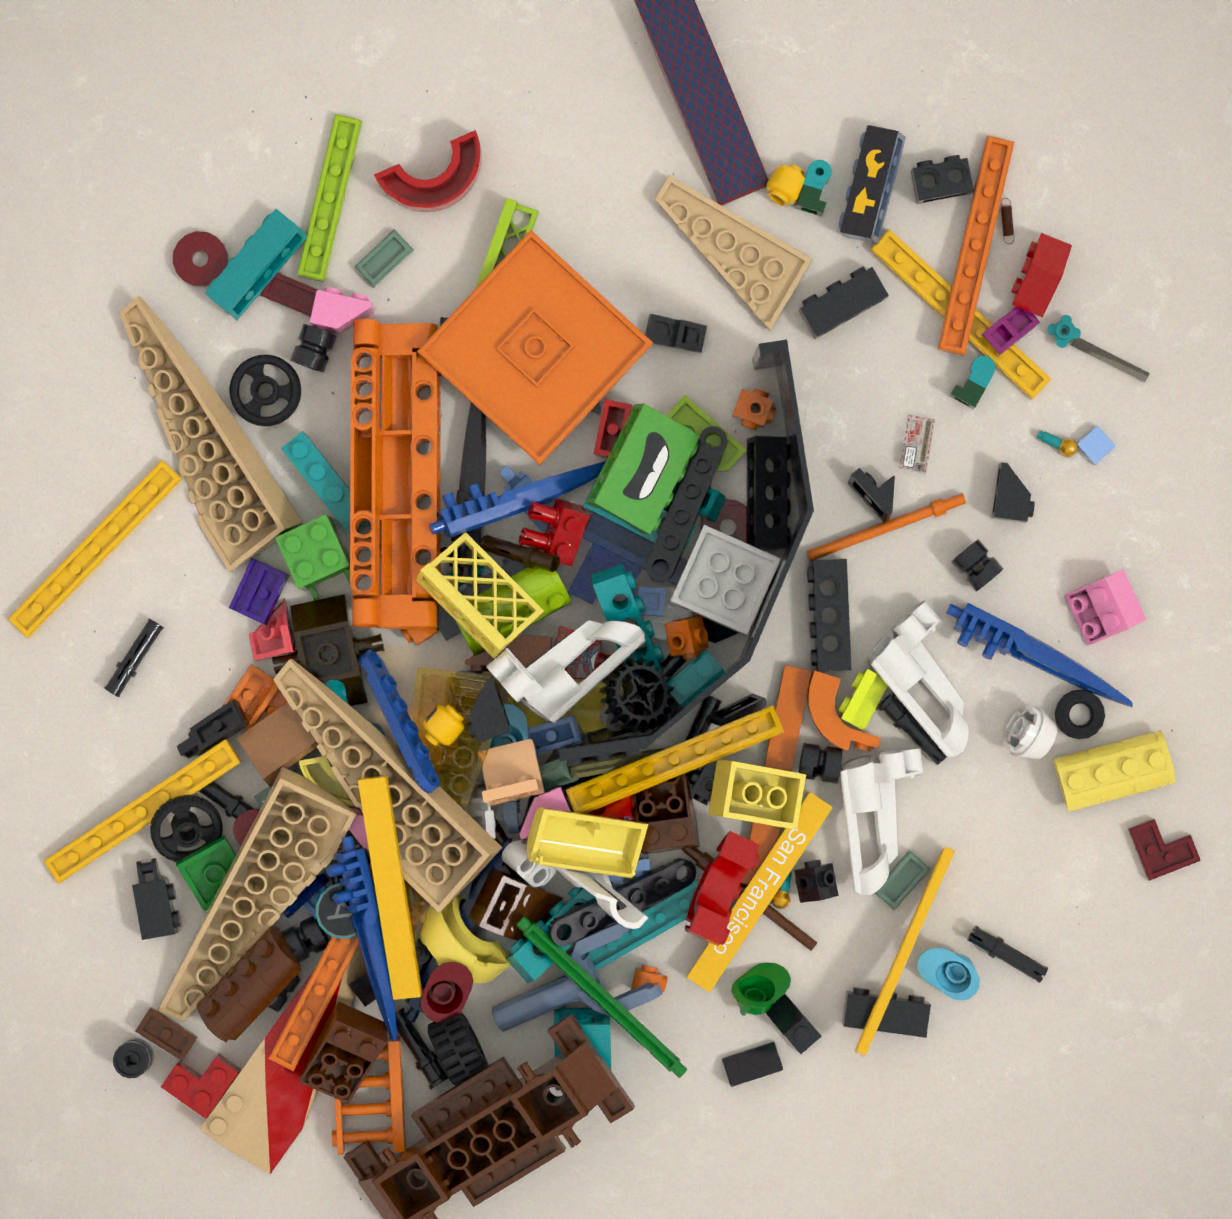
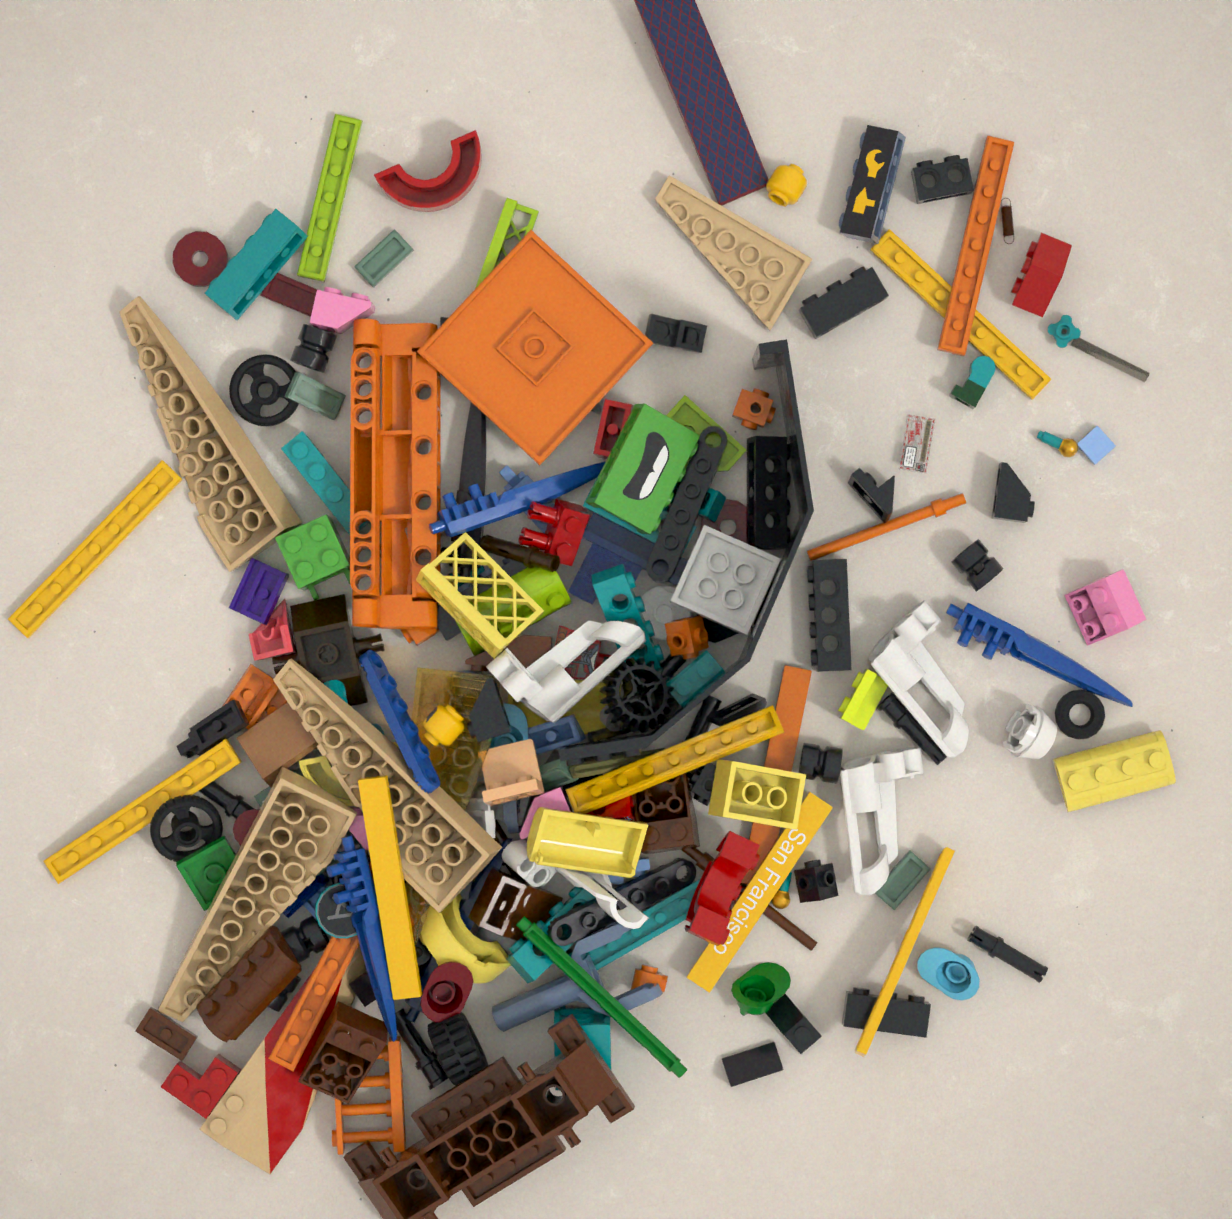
(128, 666): black pin -> none
(133, 1058): black wheel -> none
(155, 903): black brick -> none
(315, 395): none -> sand green tile
(653, 600): medium blue tile -> none
(815, 179): leg -> none
(822, 710): orange arch -> none
(1010, 329): magenta slope -> none
(1158, 857): dark red tile -> none

